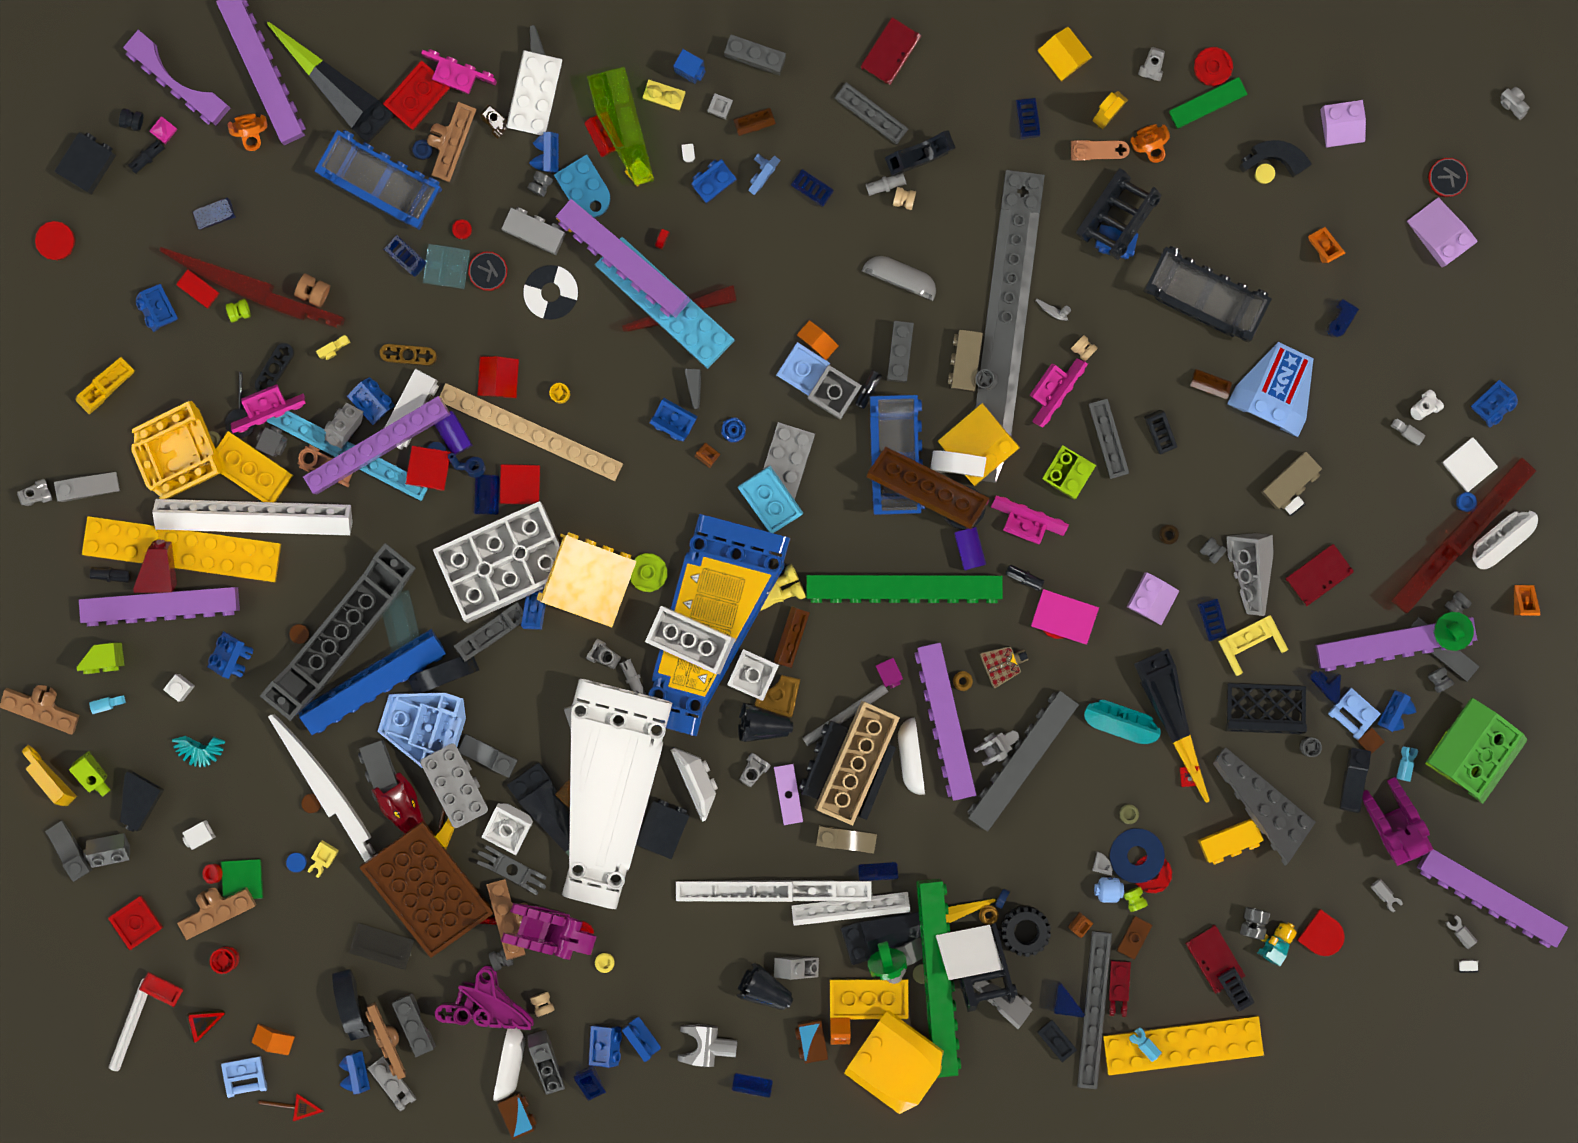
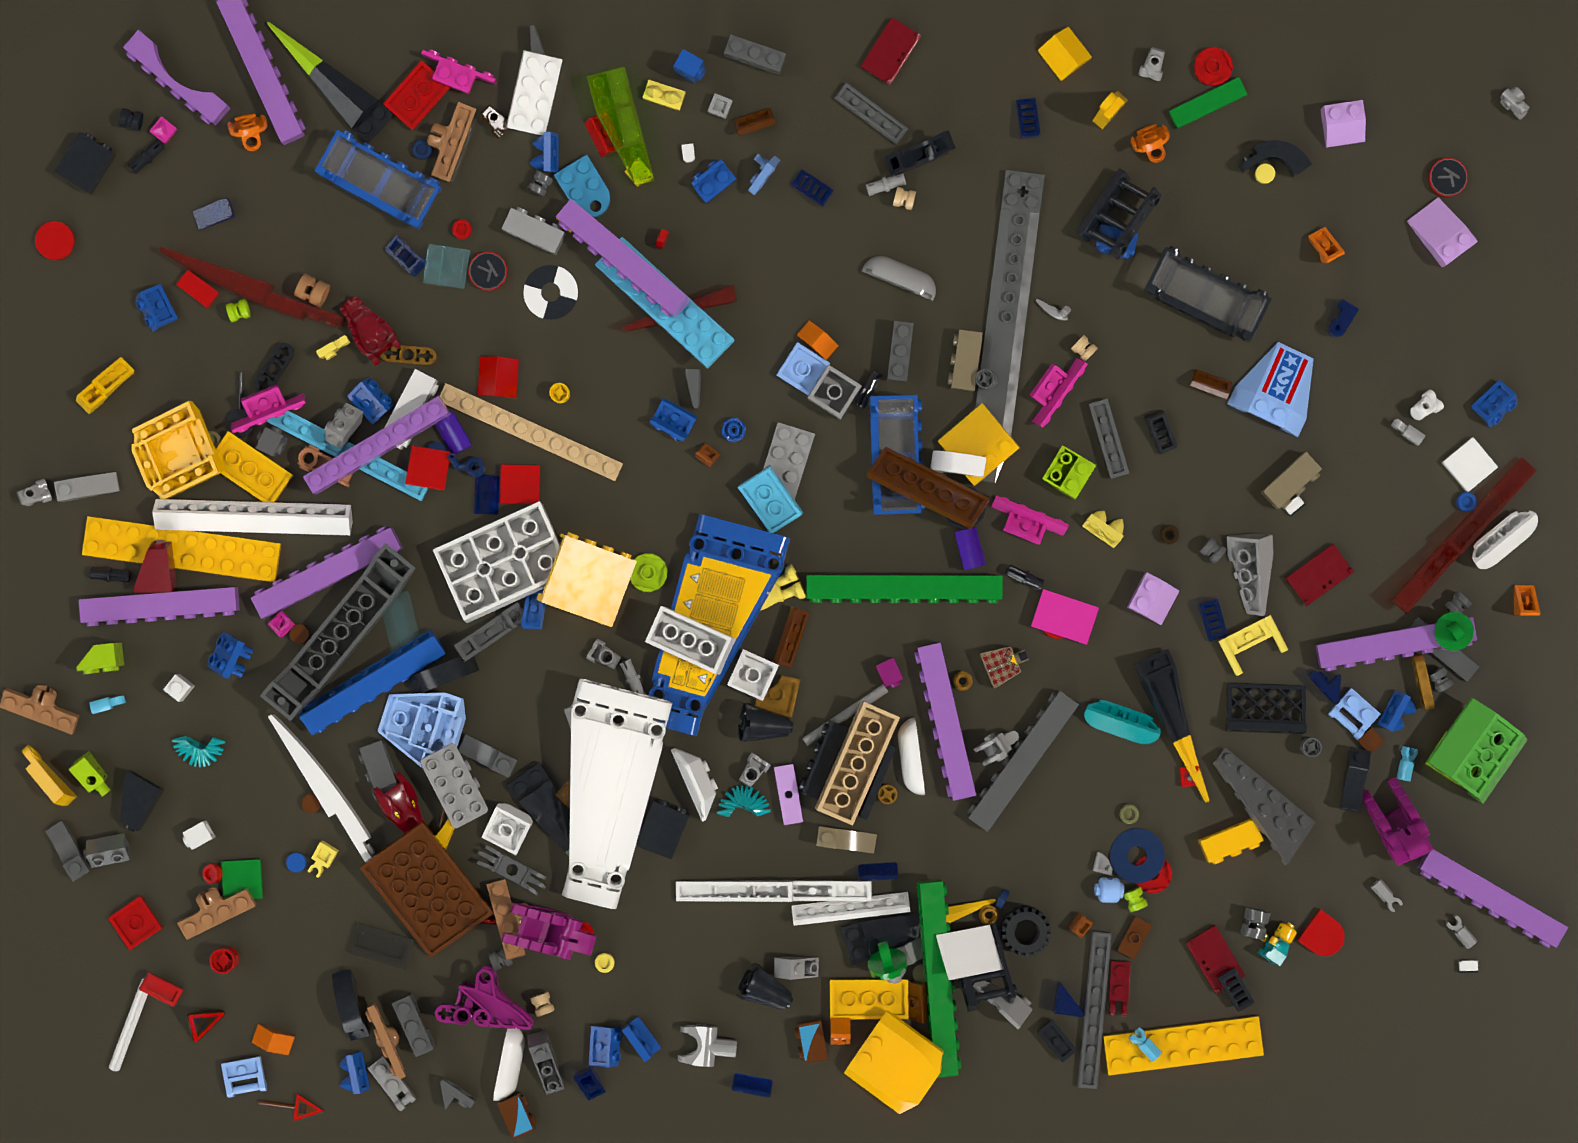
(281, 624): none -> dark pink tile
(324, 574): none -> medium lavender brick
(369, 331): none -> dark red animal
(451, 1090): none -> dark grey slope
(744, 801): none -> teal hair
(888, 796): none -> pearl gold wheel
(917, 1001): none -> reddish brown plate
(1097, 150): nougat piece -> none
(1109, 533): none -> light yellow tile
(1422, 681): none -> pearl gold beam

